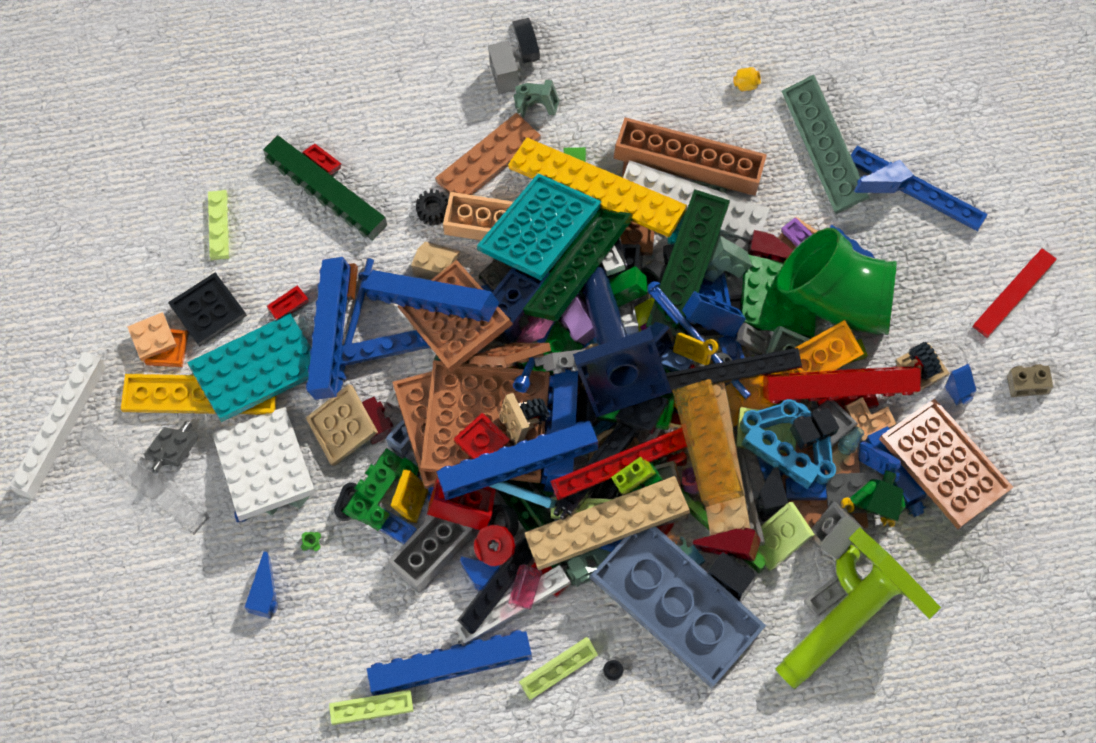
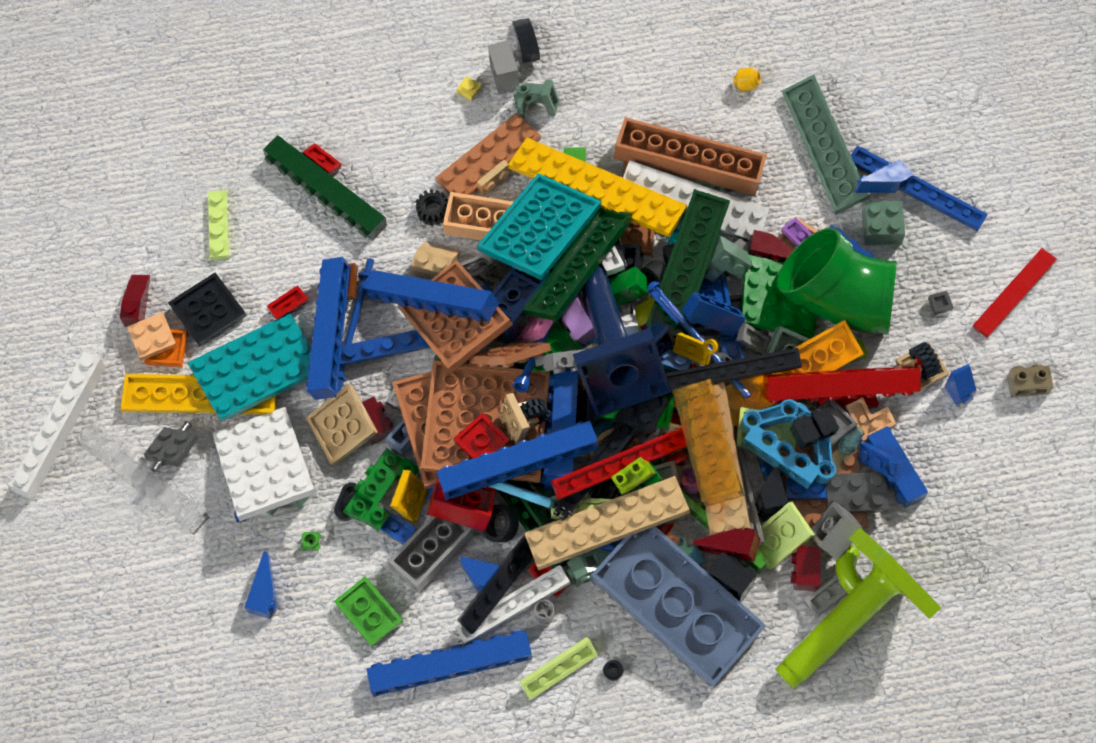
(135, 300): none -> dark red slope
(368, 611): none -> bright green plate
(371, 707): yellowish green plate -> none
(469, 88): none -> light yellow plate
(474, 265): none -> light grey plate
(489, 180): none -> tan plate
(489, 555): red plate -> none
(525, 587): clear pink slope -> none
(542, 608): none -> light grey wheel
(806, 568): none -> dark red brick
(879, 498): dark green torso -> none
(883, 222): none -> sand green brick
(916, 509): blue plate -> none
(940, 302): none -> dark grey plate
(946, 463): plate -> none

